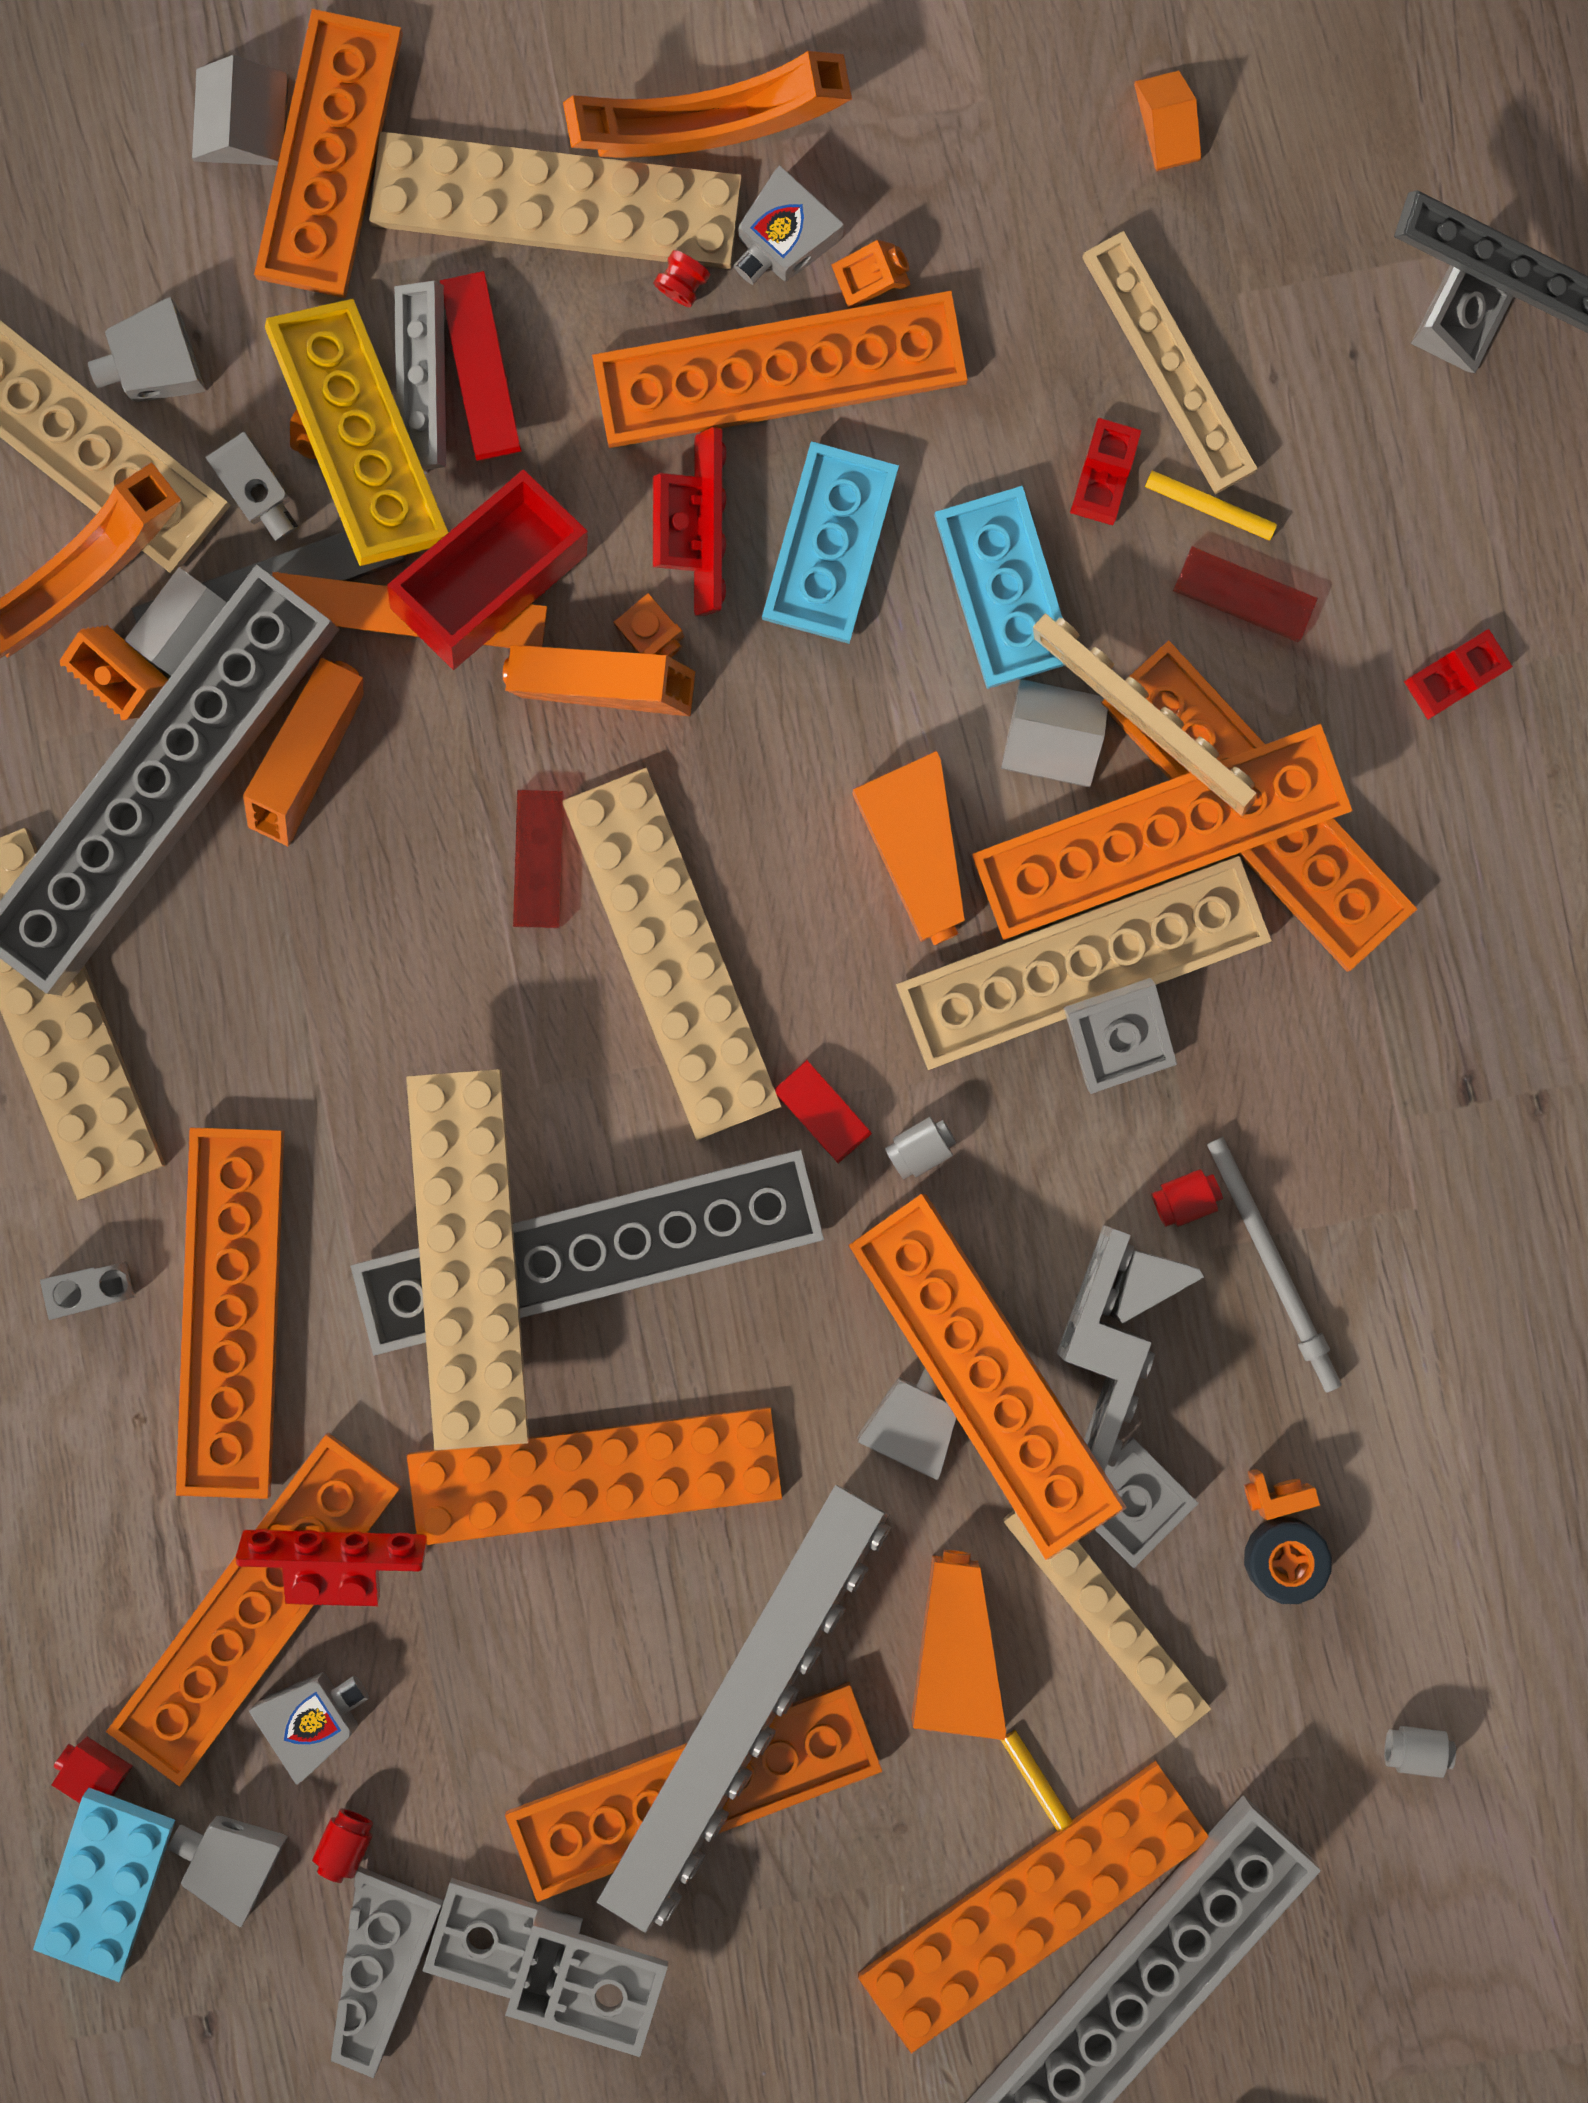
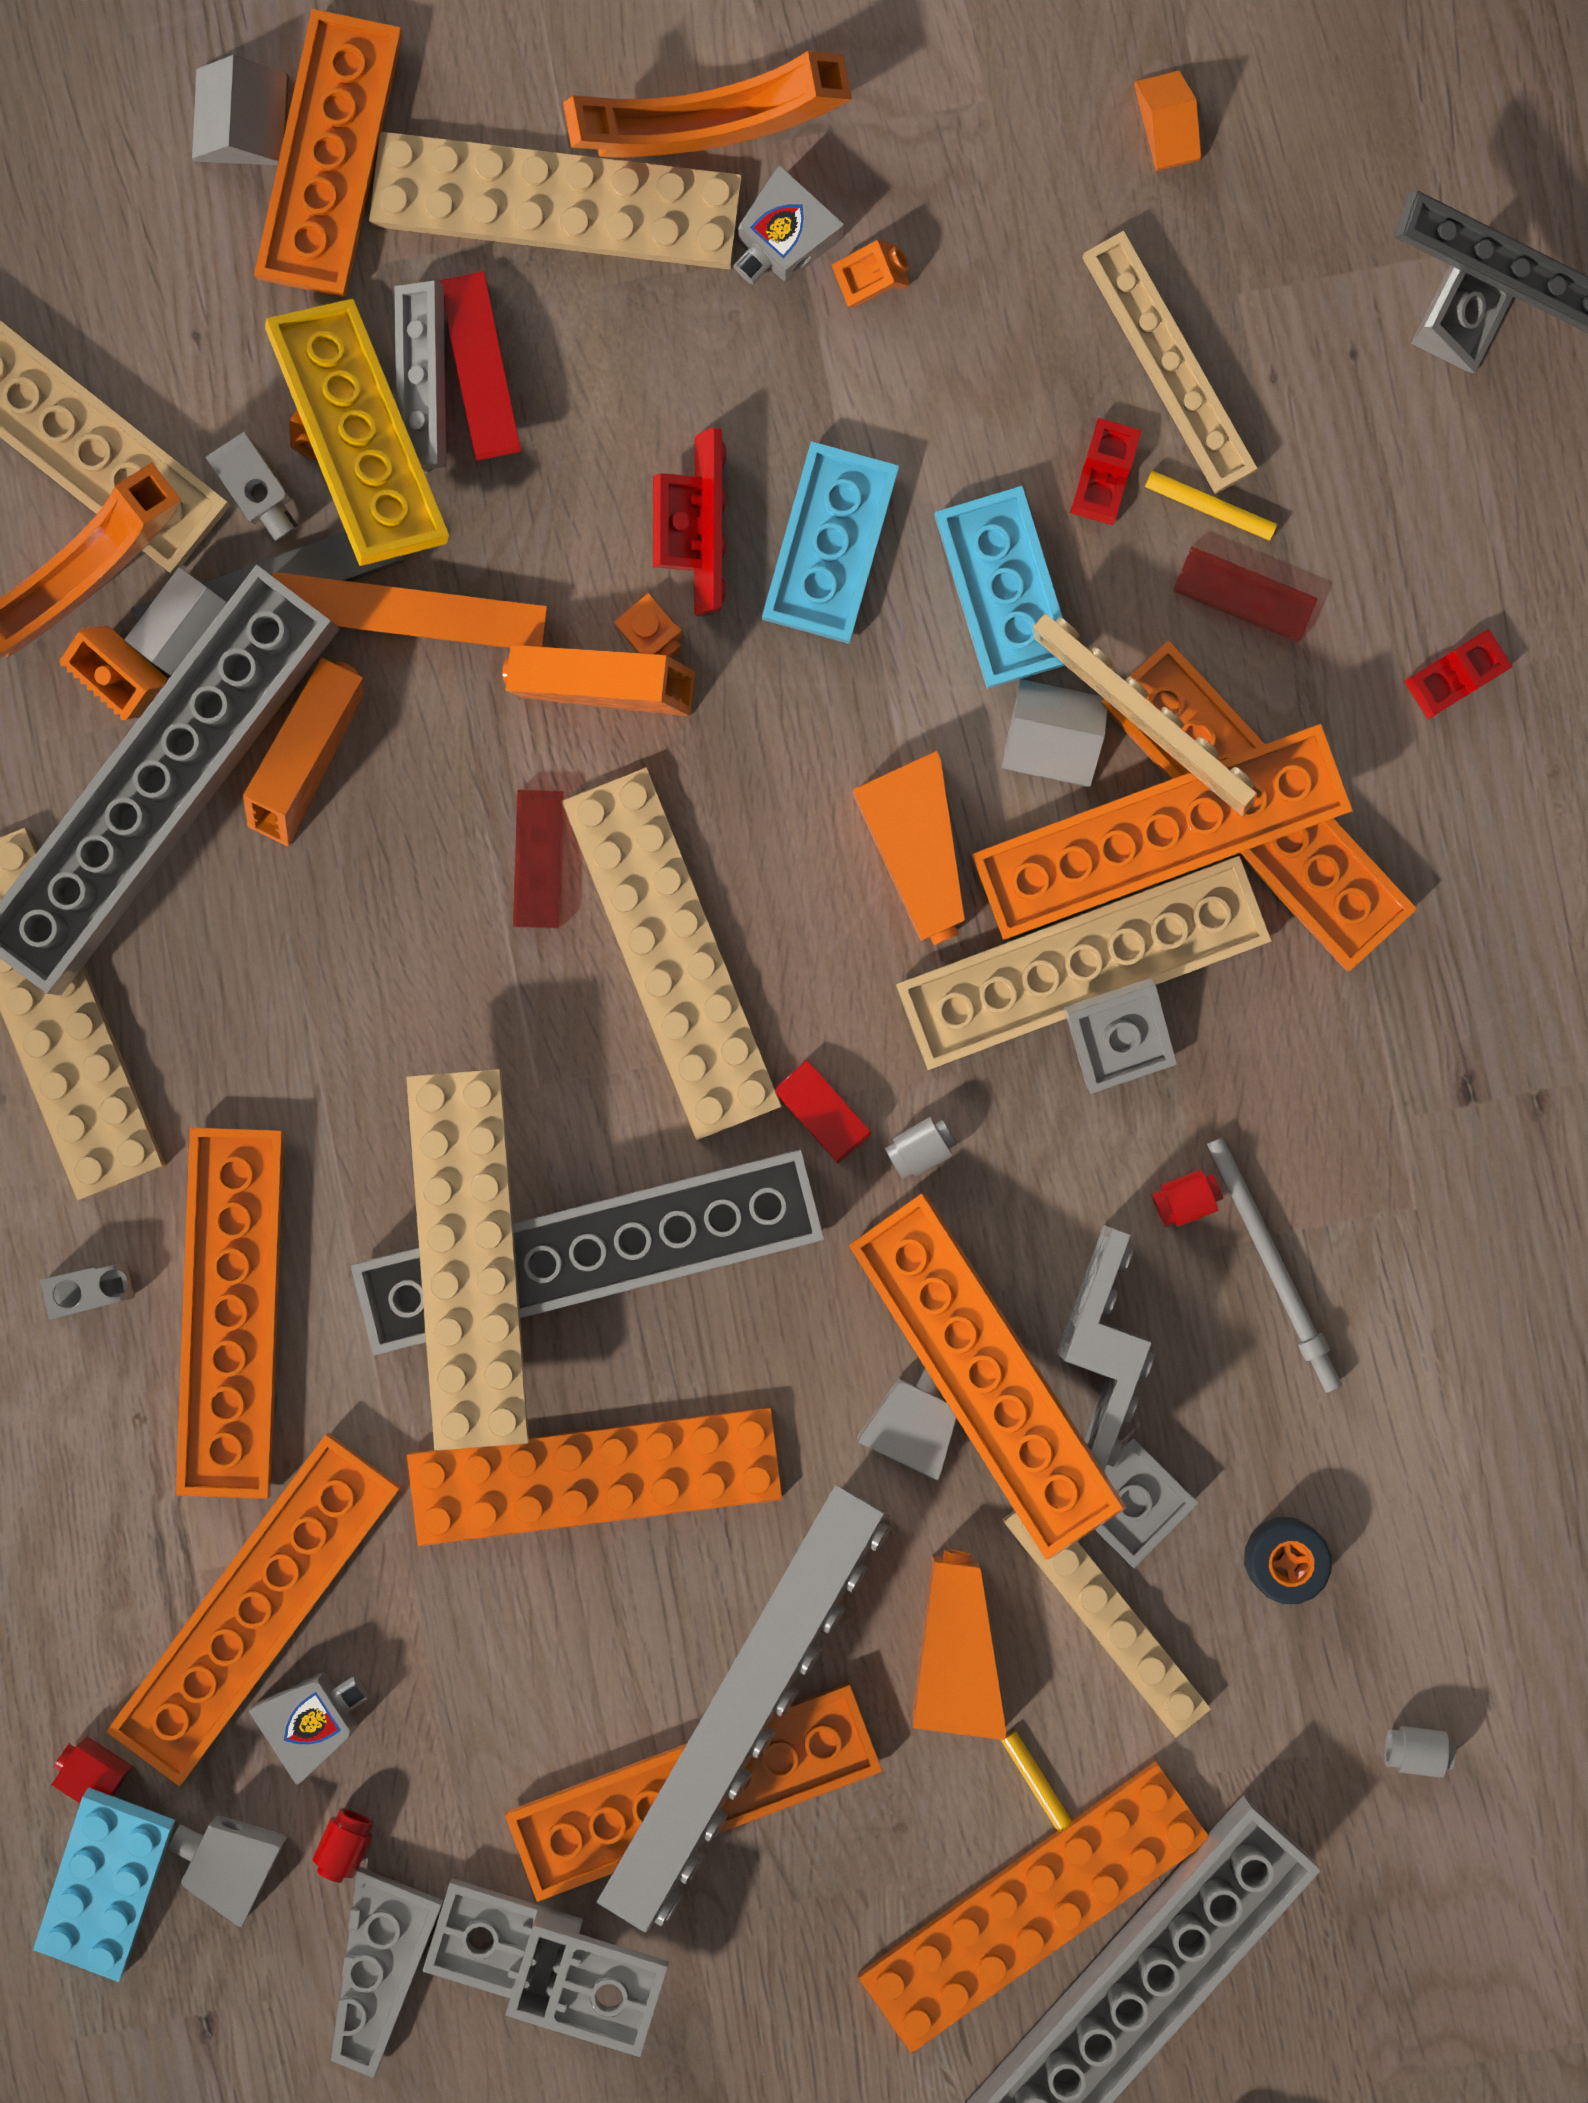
(150, 355): light grey torso -> none
(331, 1565): red bracket -> none
(488, 569): red piece -> none
(682, 278): red wheel -> none
(780, 369): orange plate -> none
(1149, 1282): light grey slope -> none
(1288, 1497): orange bracket -> none

